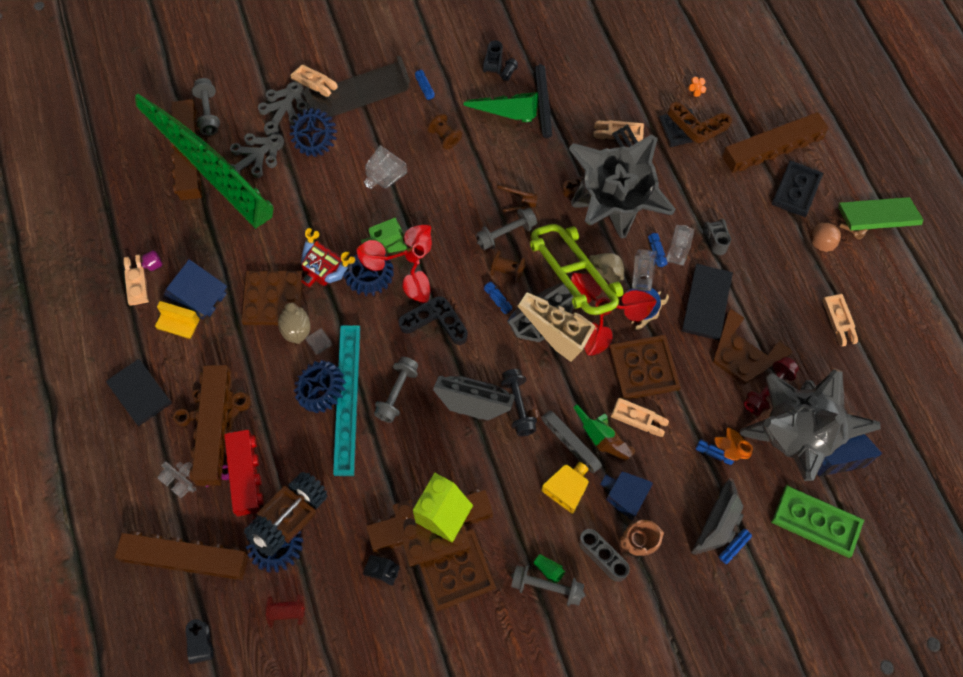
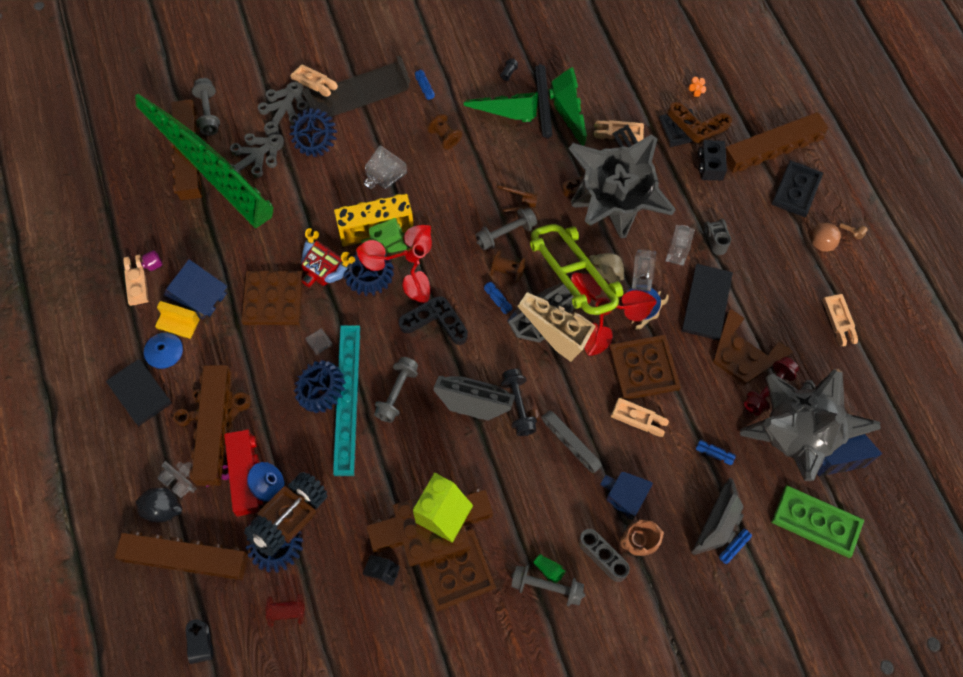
(158, 505): none -> black hair
(168, 355): none -> blue dish
(260, 485): none -> blue dish
(294, 323): dark tan hair -> none
(357, 219): none -> yellow brick
(493, 57): black piece -> none
(565, 100): none -> green wedge
(567, 486): yellow torso -> none
(604, 436): animal -> none
(654, 238): blue axle -> none
(712, 155): none -> black brick
(734, 445): orange plate -> none
(880, 213): bright green tile -> none

